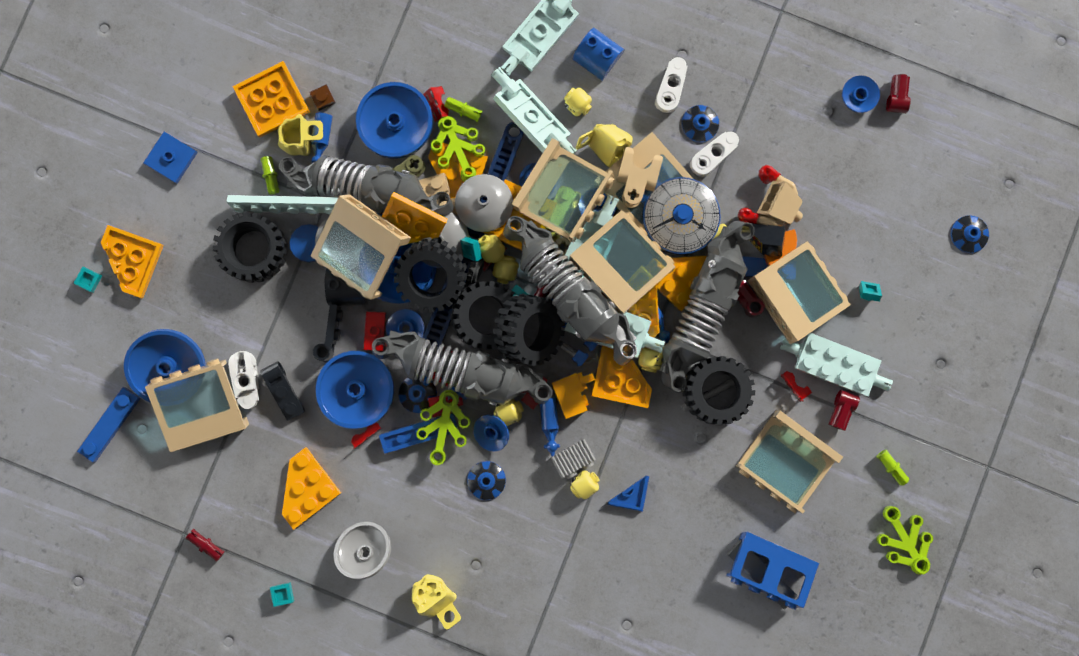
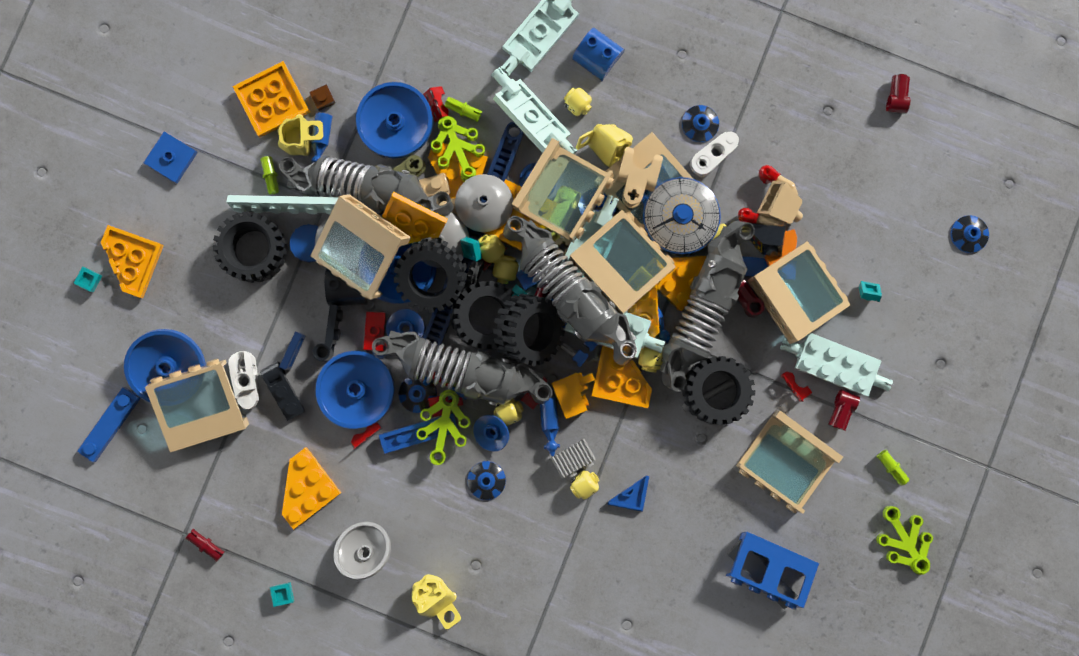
(292, 351): none -> dark blue tile
(525, 281): none -> blue plate
(675, 72): white piece -> none
(866, 88): blue dish -> none

